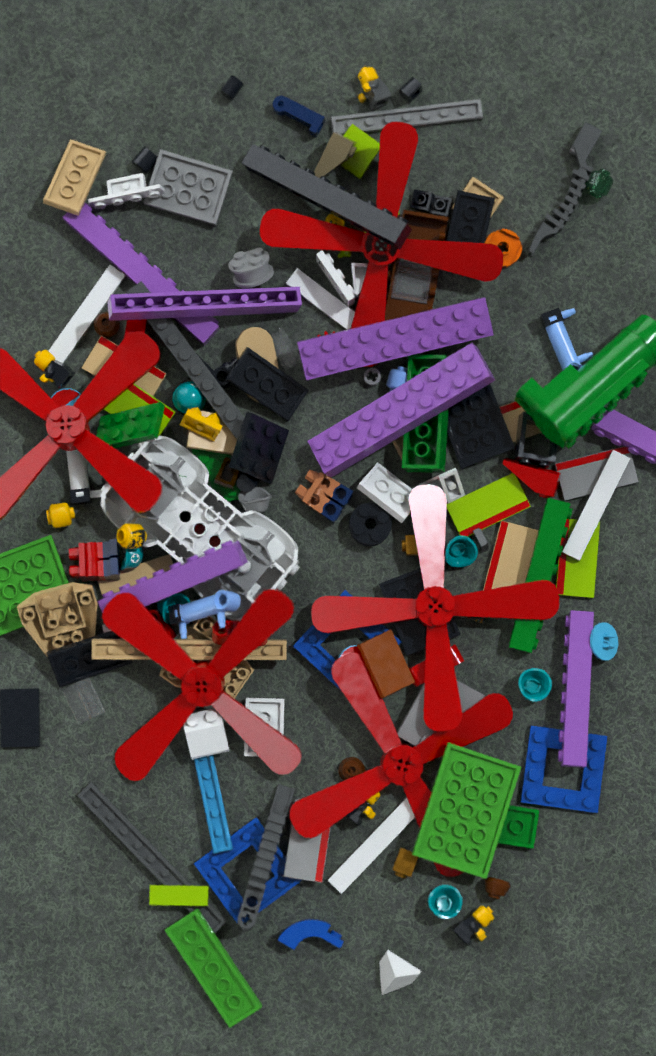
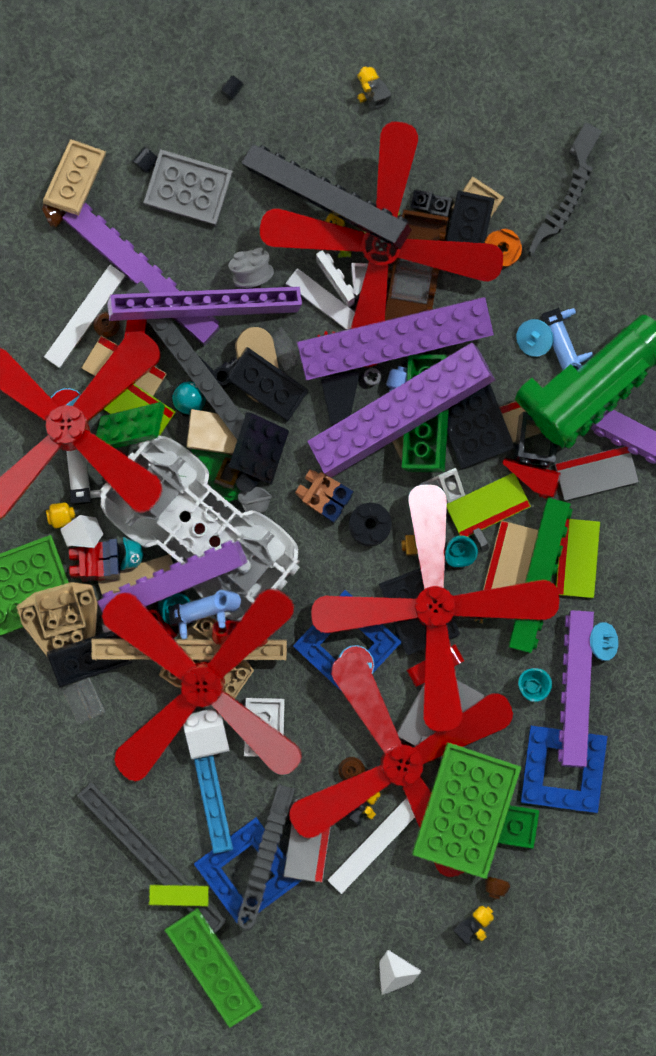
(20, 717): black tile -> none
(53, 215): none -> reddish brown cone
(54, 369): black piece -> none
(82, 532): none -> white slope
(126, 189): white bracket -> none
(131, 536): yellow head -> none
(206, 427): yellow tile -> none
(298, 112): dark blue leg -> none
(306, 928): blue arch -> none
(335, 154): dark tan slope -> none
(340, 395): none -> black slope
(365, 153): lime slope -> none
(386, 663): dark orange tile -> none
(387, 491): white plate -> none
(404, 863): pearl gold brick -> none
(411, 89): black brick -> none
(414, 116): light grey tile -> none
(445, 901): teal helmet -> none
(534, 337): none -> medium azure piece
(596, 505): white tile -> none
(599, 183): clear green head -> none

